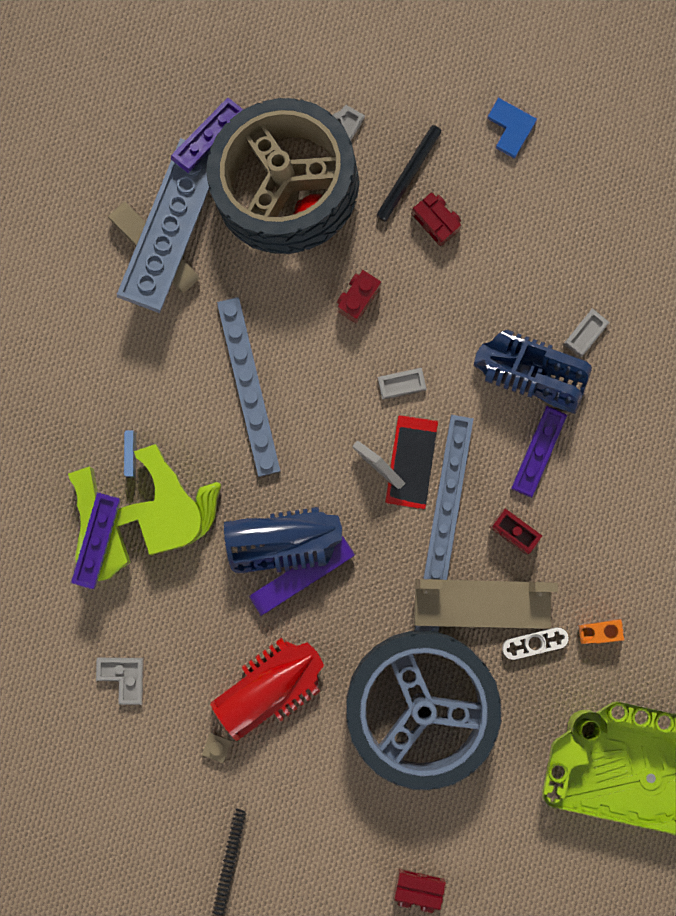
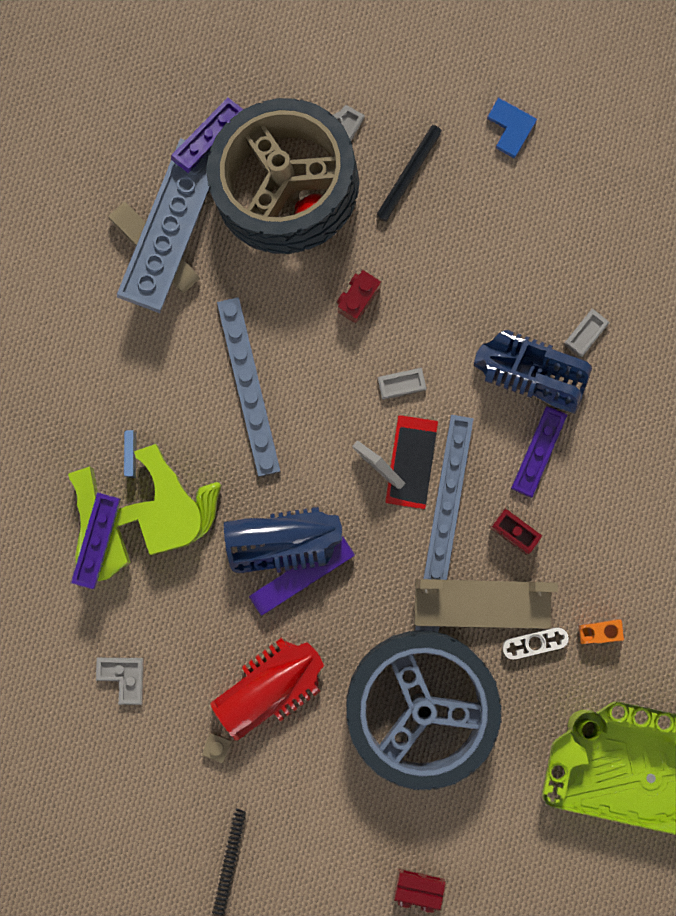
(436, 218): dark red brick -> none

